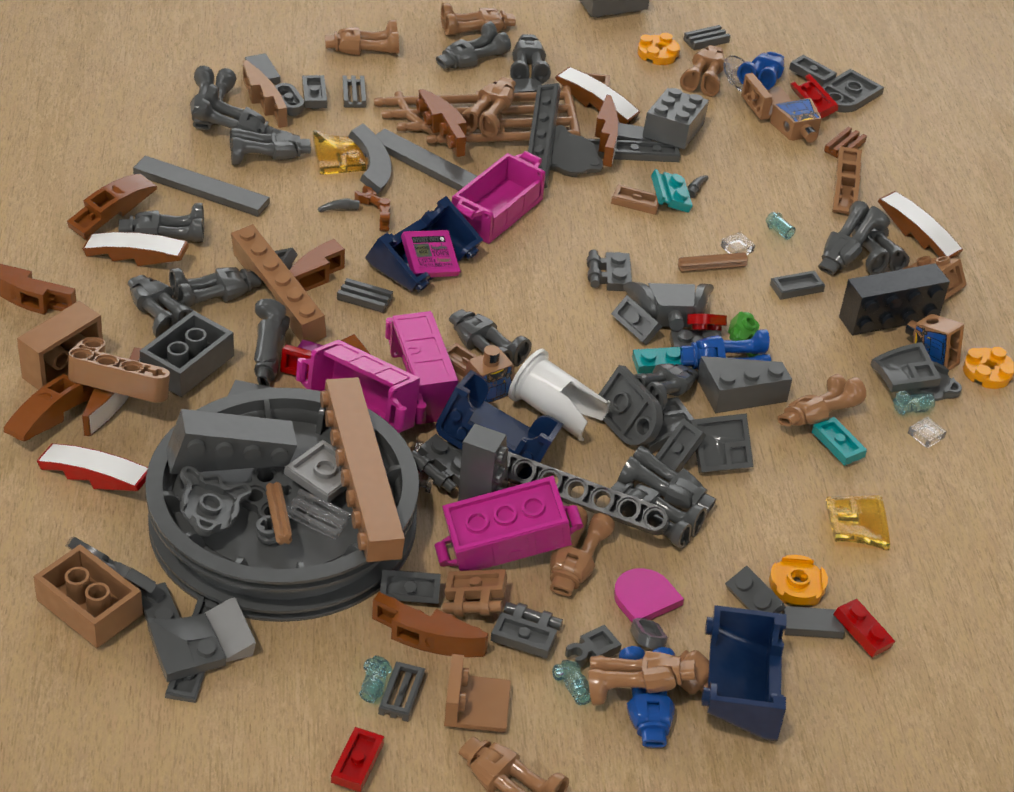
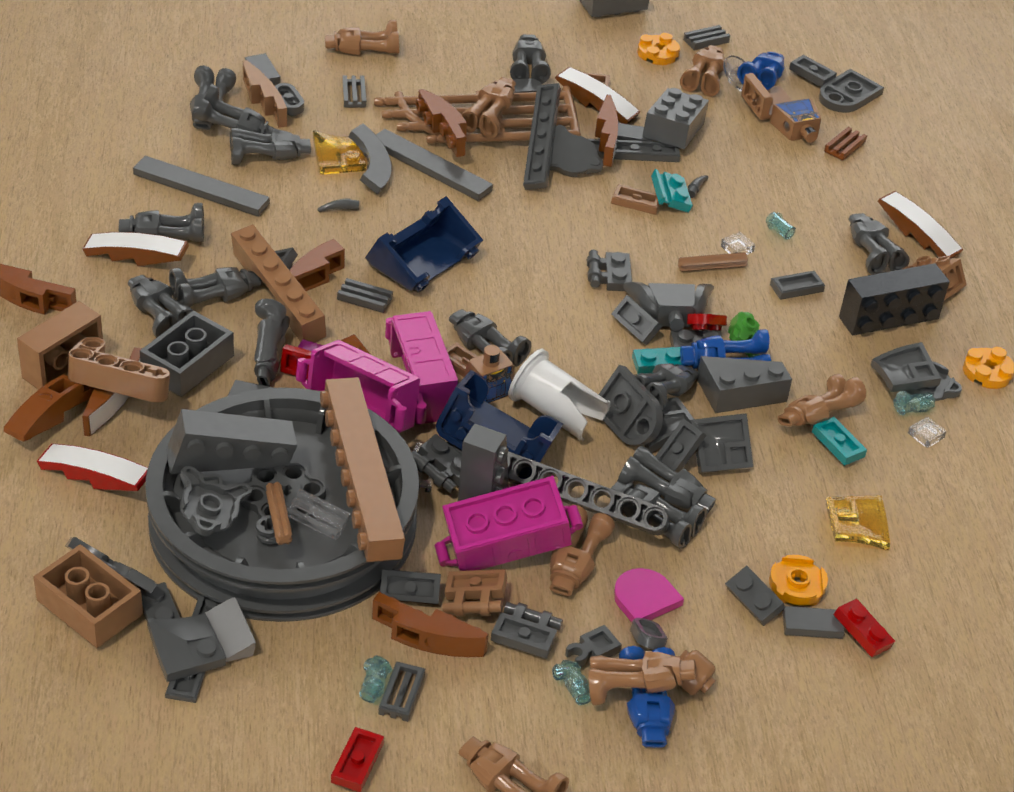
(112, 199): dark orange slope -> none
(314, 91): dark grey plate -> none
(317, 471): light grey tile -> none
(368, 197): dark orange piece -> none
(430, 253): dark pink tile -> none
(457, 23): medium nougat piece -> none
(466, 53): dark grey piece -> none
(475, 700): medium nougat bracket -> none
(501, 194): dark pink container -> none
(746, 670): dark blue windscreen -> none
(820, 98): red hinge -> none
(843, 249): dark grey piece -> none
(846, 179): medium nougat slope -> none
(940, 338): medium nougat torso -> none

